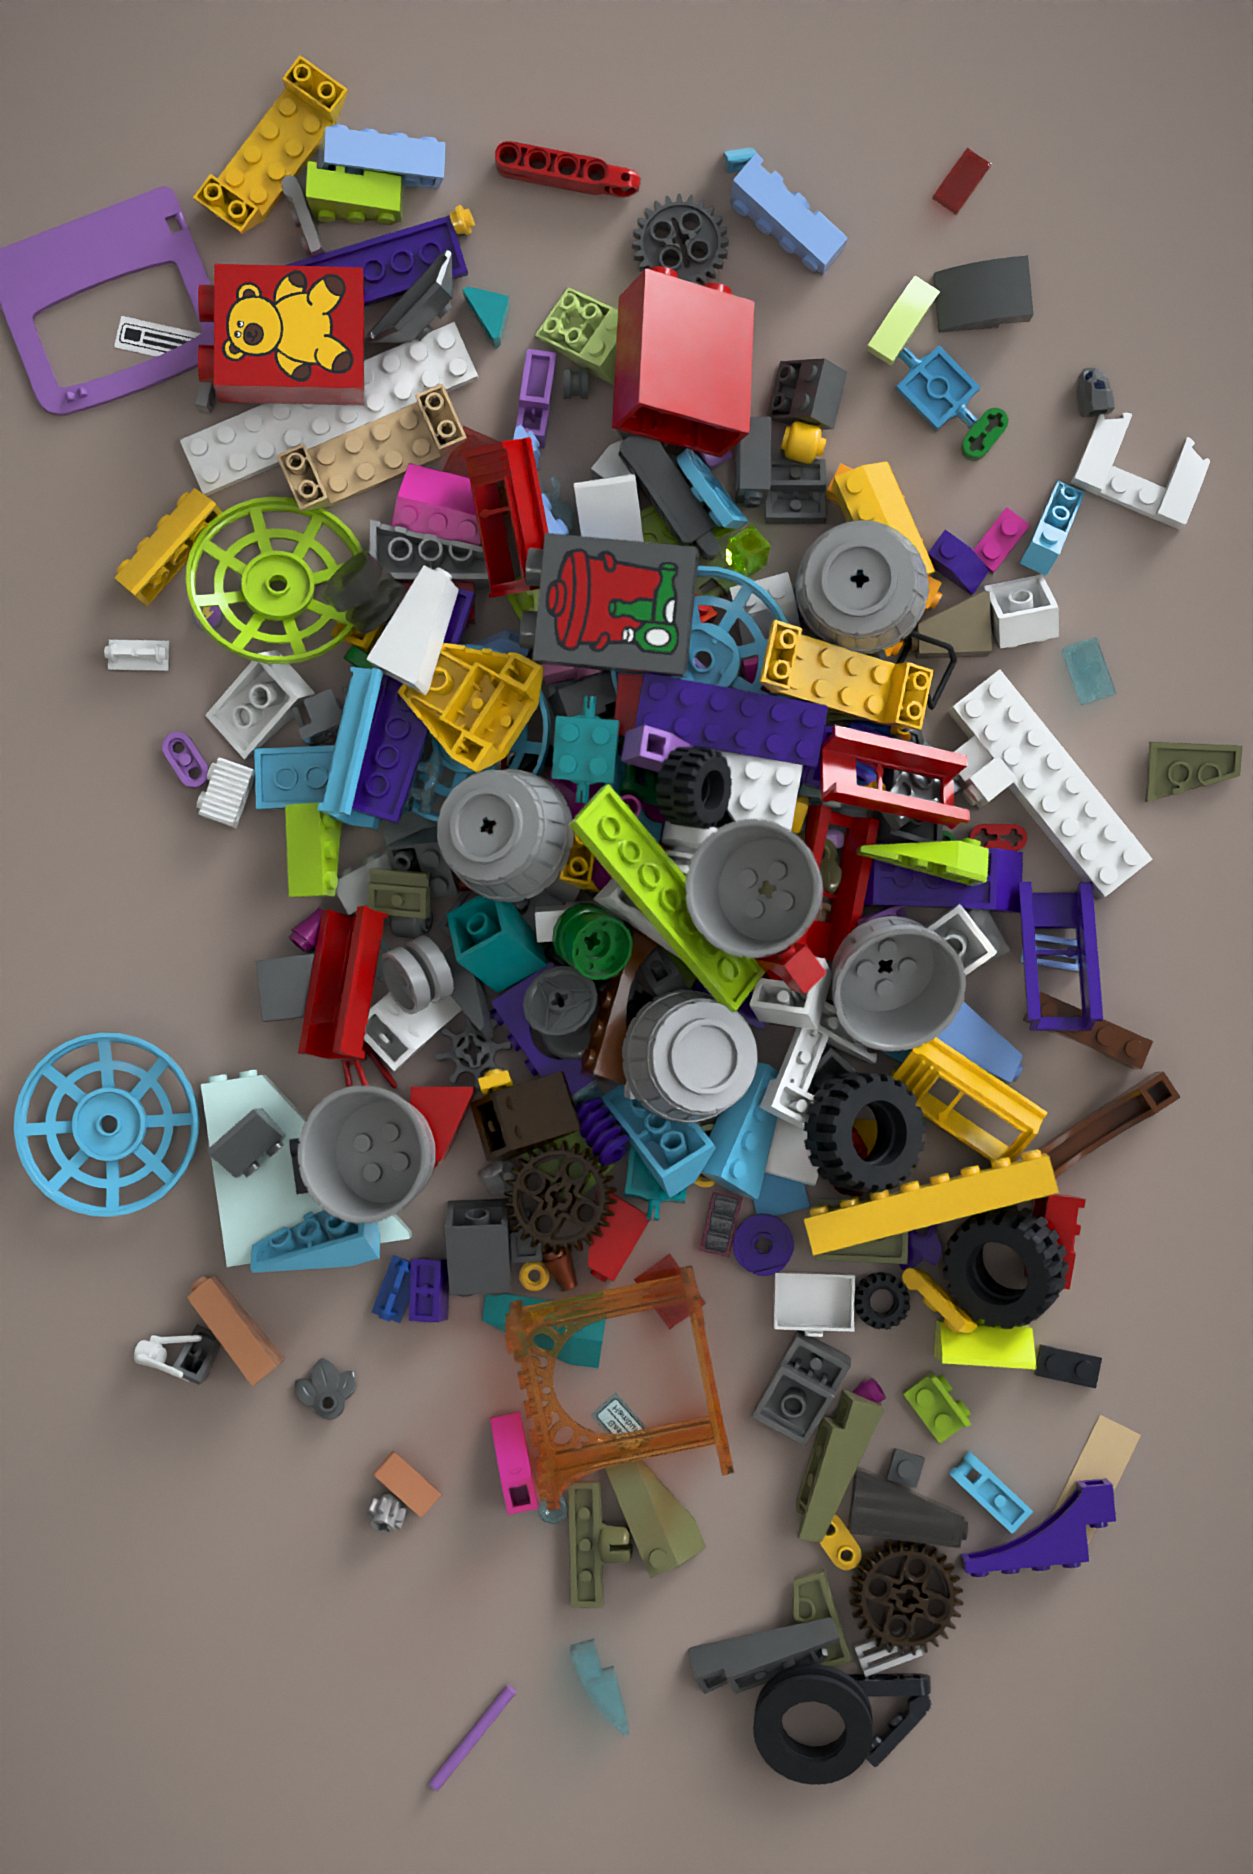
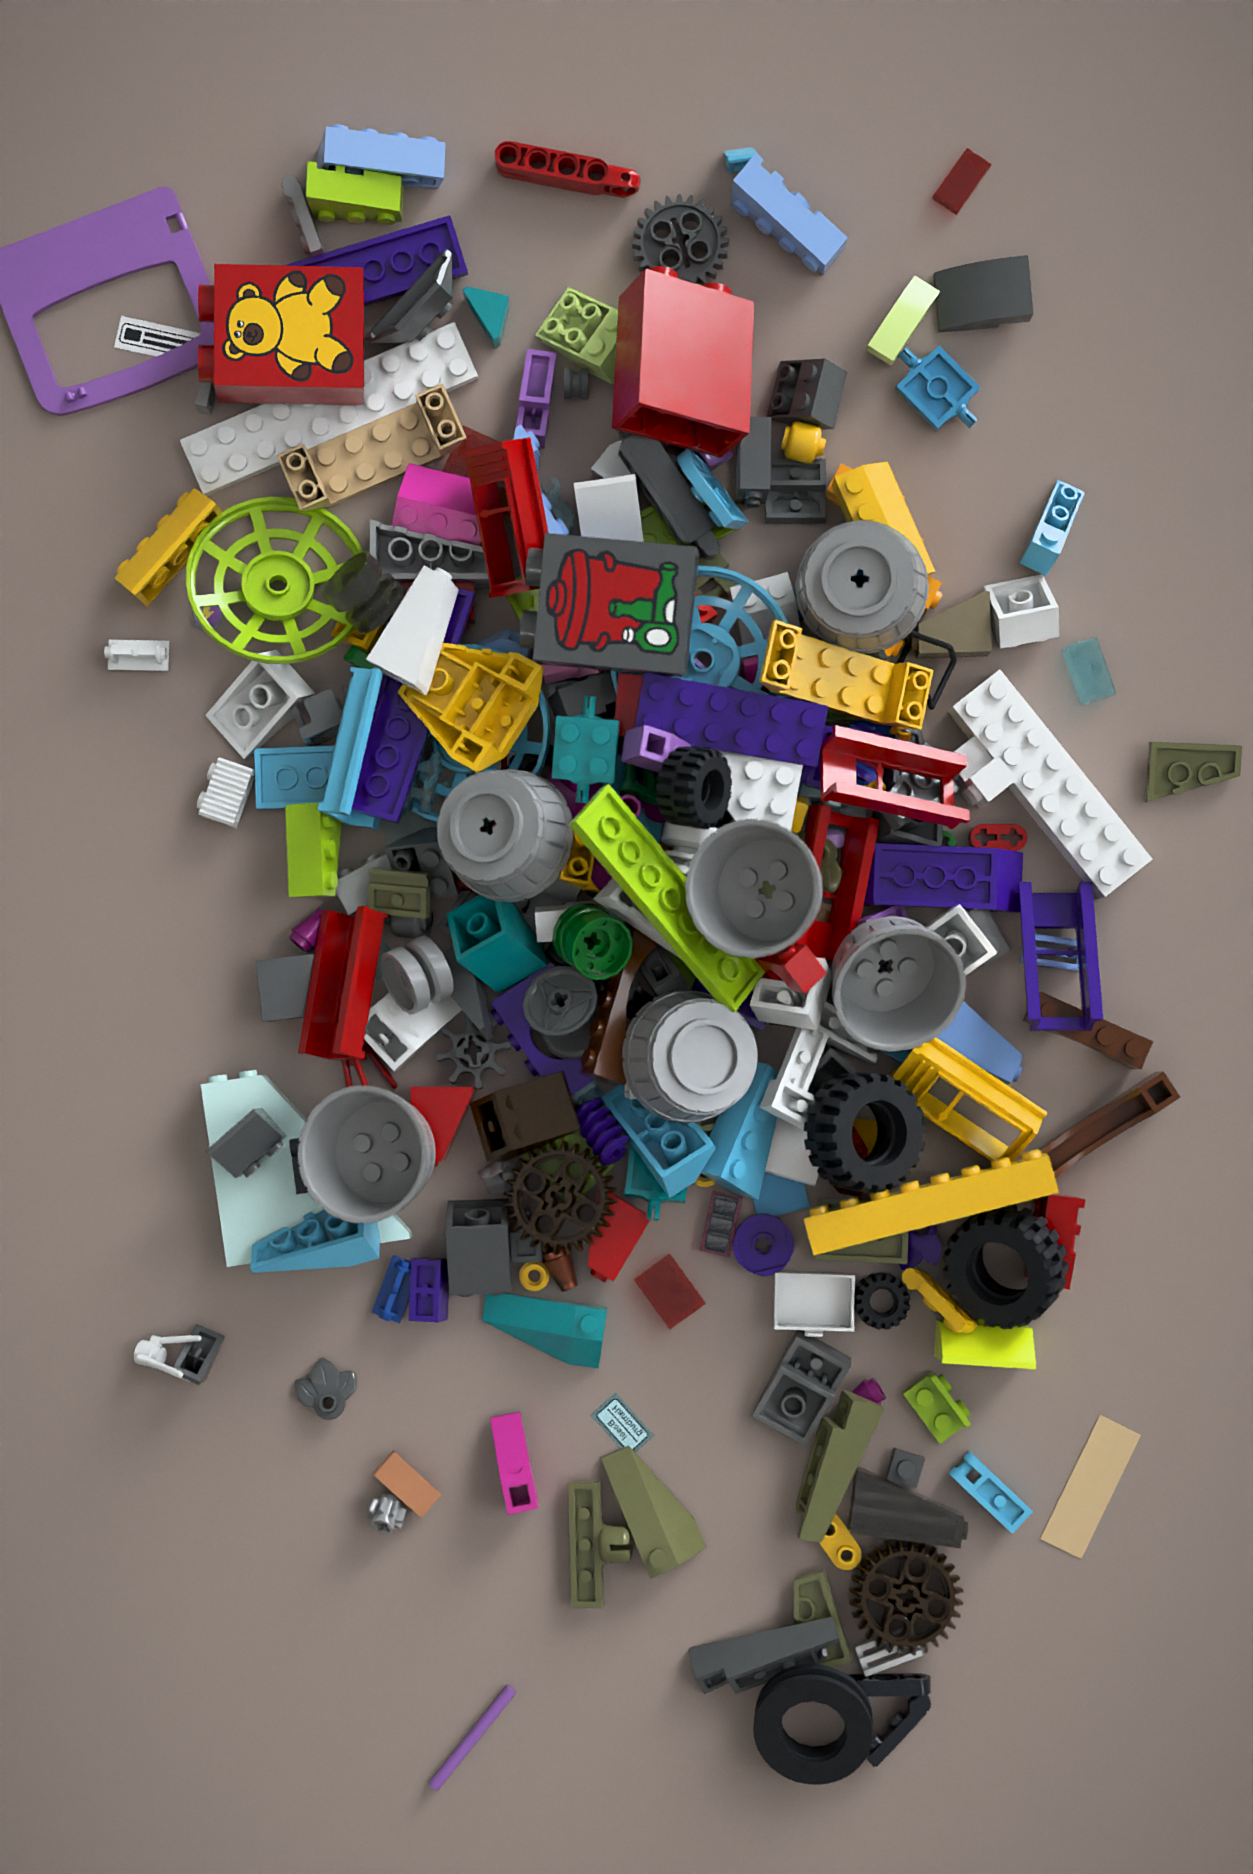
(88, 1128): medium azure dish -> none
(185, 761): medium lavender plate -> none
(234, 1329): nougat slope -> none
(275, 148): yellow slope -> none
(462, 220): yellow plate -> none
(495, 1081): yellow plate -> none
(555, 1515): clear light blue tile -> none
(566, 1462): clear orange arch -> none
(600, 1684): clear light blue slope -> none
(747, 551): clear neon green brick -> none
(951, 860): lime wedge -> none
(957, 562): dark purple slope -> none
(979, 430): green beam -> none
(1000, 539): dark pink plate -> none
(1055, 1540): dark purple arch -> none
(1068, 1366): black plate -> none
(1094, 393): dark grey rock -> none
(1166, 505): white wedge -> none

